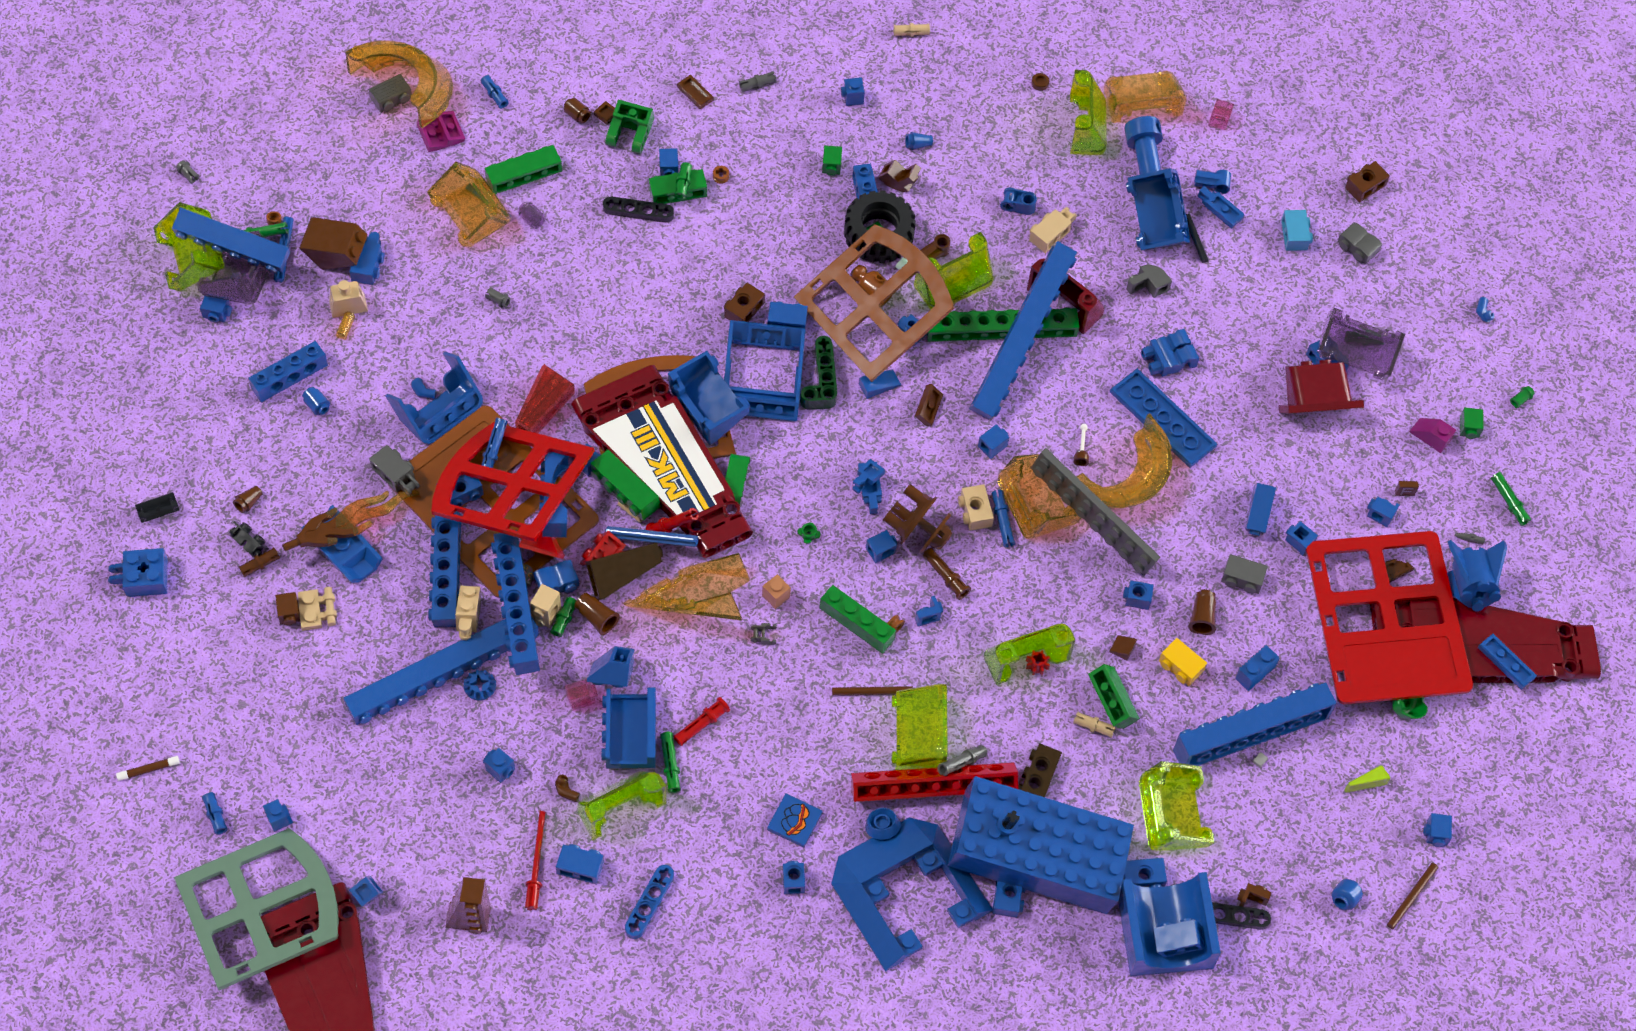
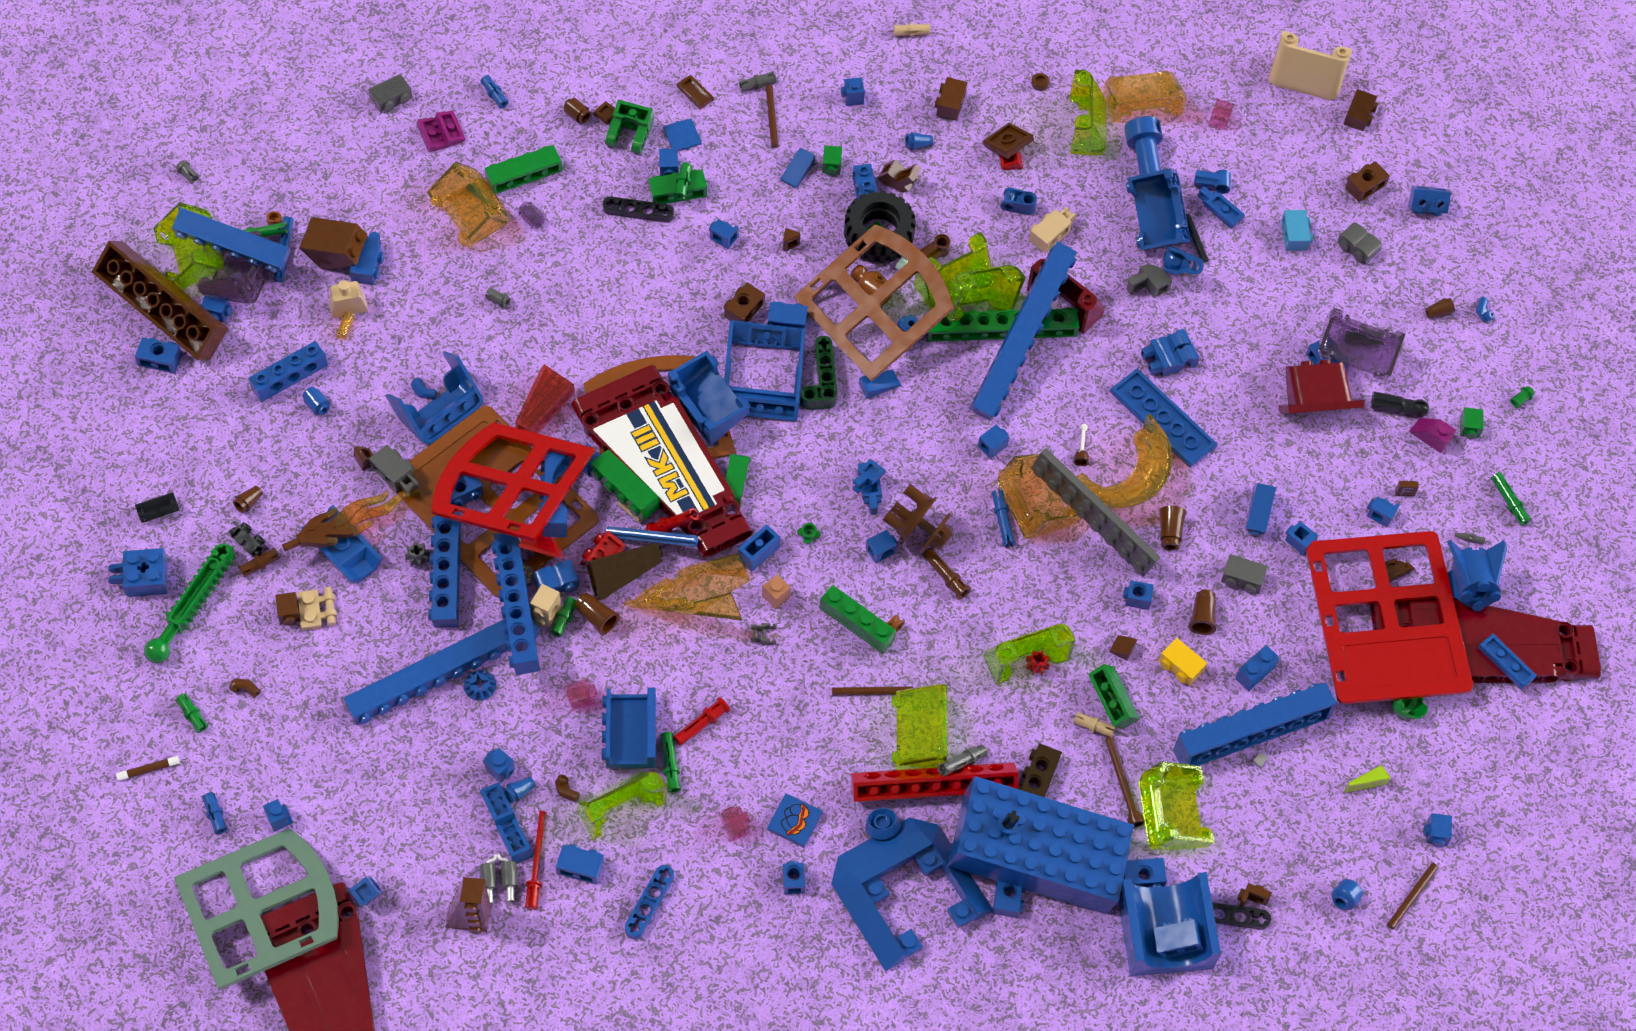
(159, 300): none -> reddish brown brick
(167, 361): none -> blue brick
(191, 713): none -> green pin
(222, 556): none -> green gear
(248, 685): none -> reddish brown arm
(362, 456): none -> reddish brown slope
(417, 559): none -> dark grey gear
(434, 83): clear yellow windscreen -> none
(468, 611): tan brick -> none
(490, 455): blue pin -> none
(506, 823): none -> blue slope
(508, 877): none -> dark grey piece
(517, 790): none -> blue cone
(613, 667): blue slope -> none
(682, 134): none -> blue piece
(723, 233): none -> blue brick
(724, 170): dark orange bush -> none
(735, 822): none -> clear pink brick
(759, 547): none -> blue brick
(772, 117): none -> reddish brown bar
(791, 239): none -> reddish brown slope
(798, 167): none -> blue slope
(929, 405): reddish brown plate -> none
(929, 615): blue bracket -> none
(951, 98): none -> reddish brown brick
(976, 497): tan brick -> none
(996, 285): none -> clear neon green windscreen
(1008, 140): none -> reddish brown tile
(1011, 163): none -> red slope
(1134, 816): none -> reddish brown piece
(1172, 524): none -> reddish brown plant
(1178, 262): none -> blue piece
(1307, 69): none -> tan windscreen
(1360, 110): none -> reddish brown brick
(1398, 404): none -> black piece
(1432, 200): none -> blue brick
(1441, 308): none -> reddish brown cone

